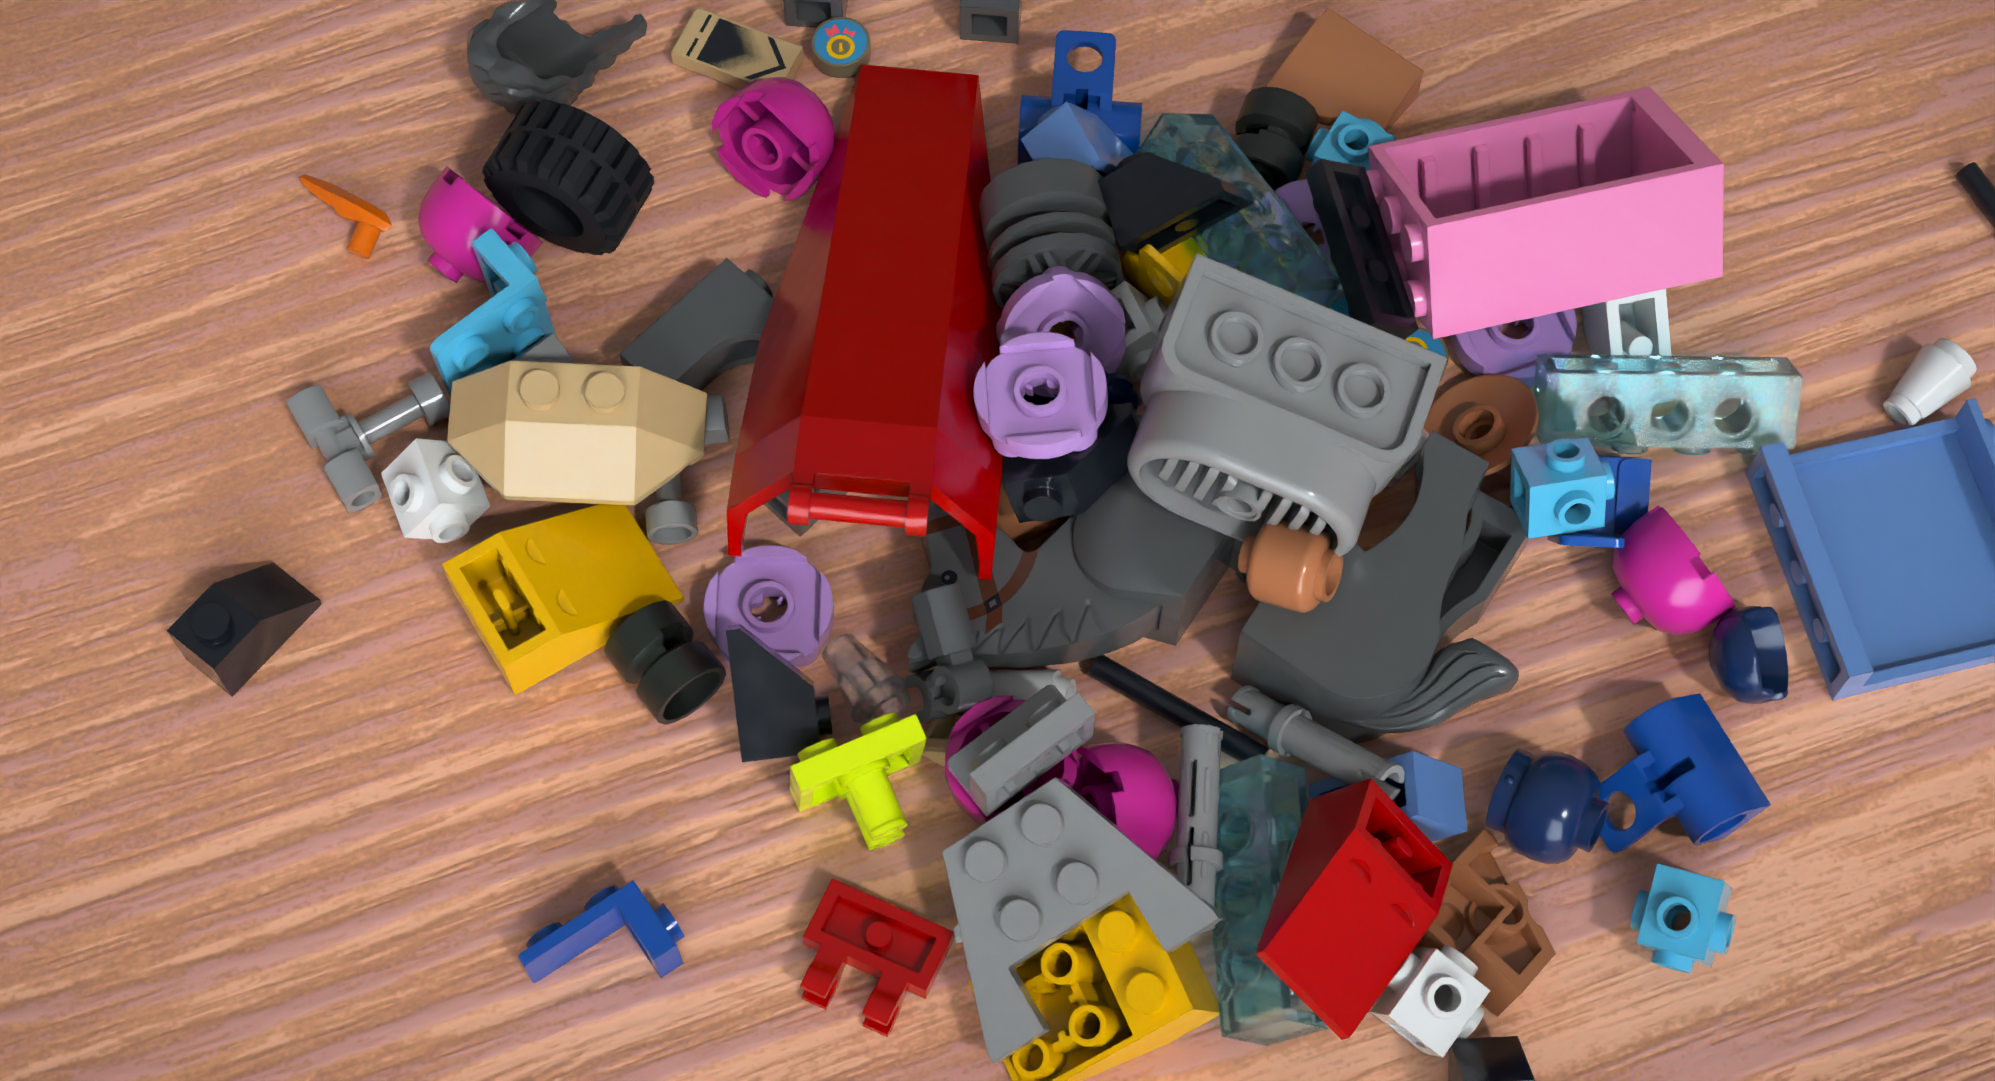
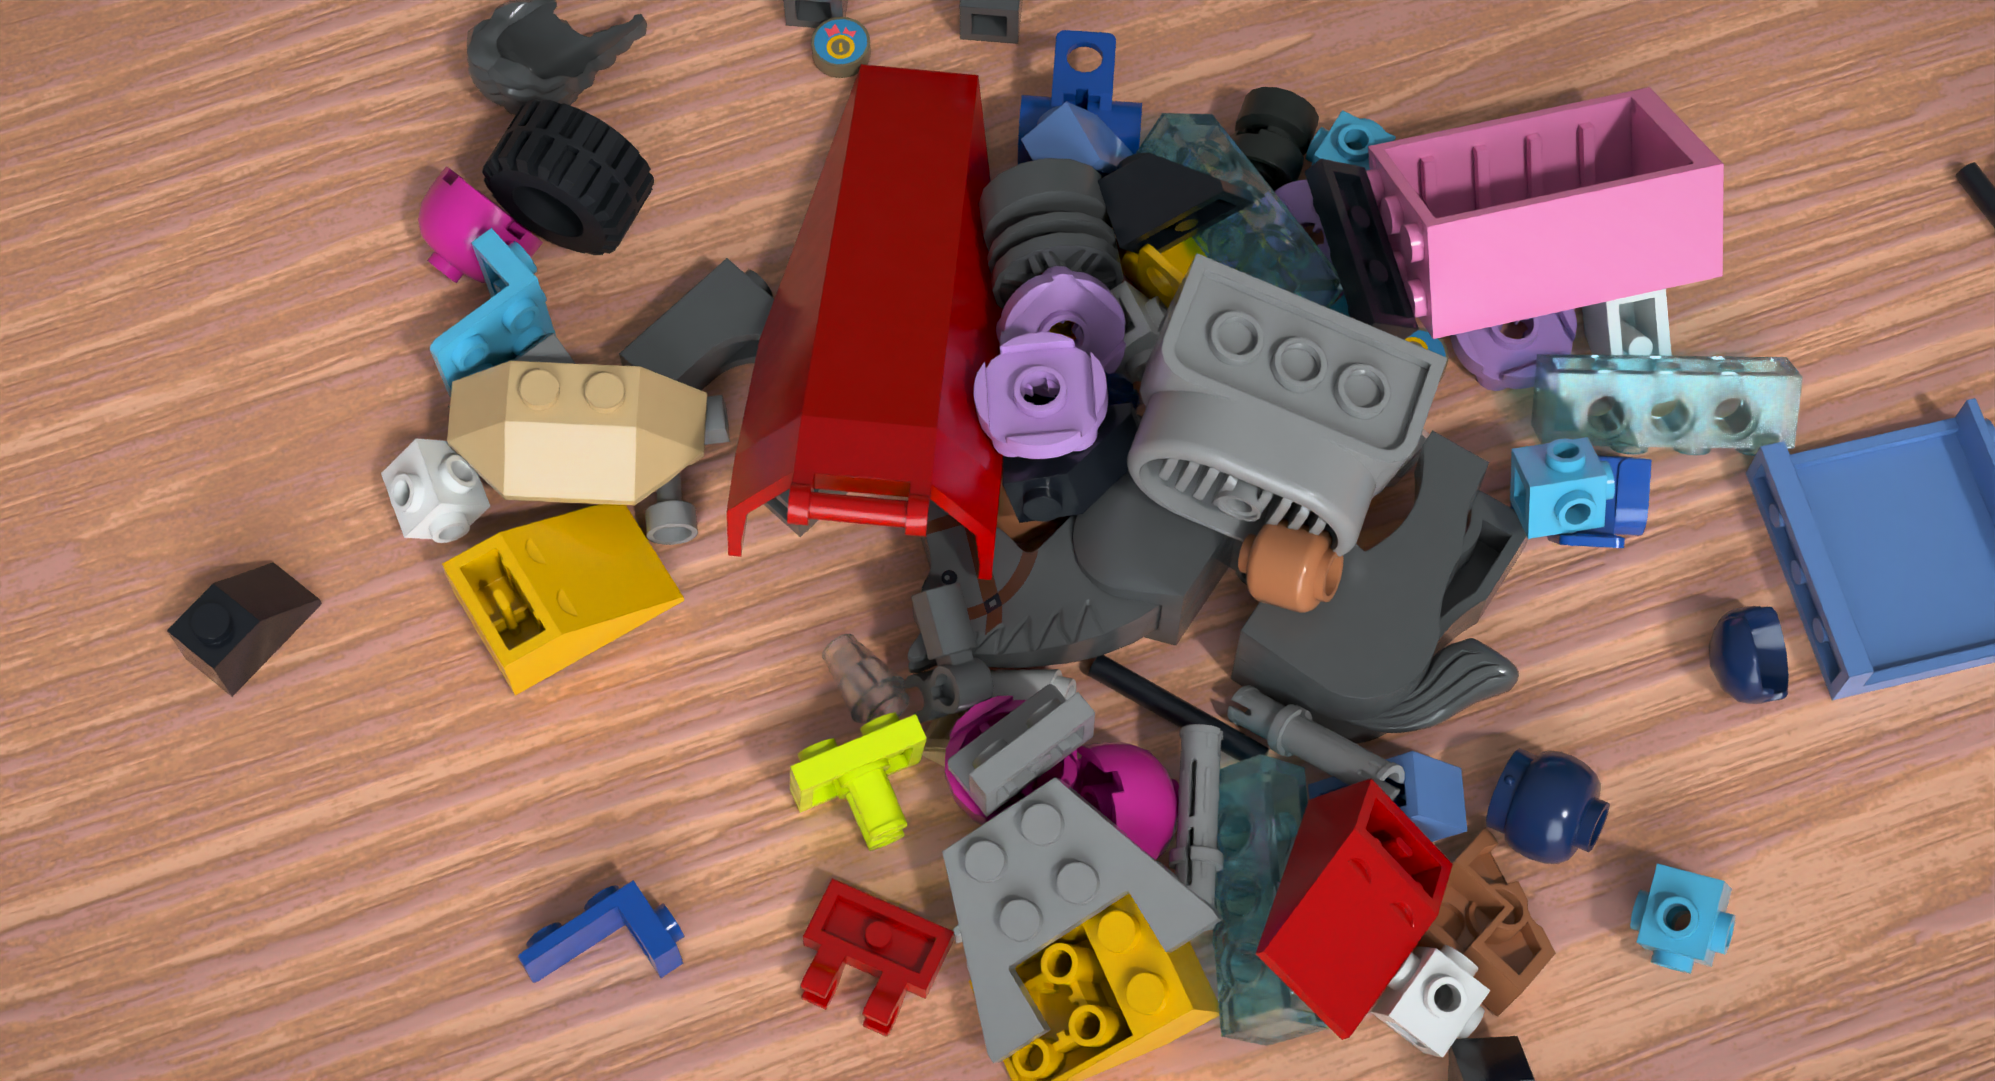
(348, 442): light grey bar -> none
(368, 218): orange bar -> none
(658, 654): pearl dark grey wheel -> none
(733, 51): tan tile -> none
(772, 700): black slope -> none
(775, 136): dark pink cylinder -> none
(778, 574): lavender plate -> none
(1348, 71): nougat slope -> none
(1486, 417): nougat dish -> none
(1666, 578): dark pink cylinder -> none
(1682, 772): blue piece -> none
(1930, 382): white cone -> none

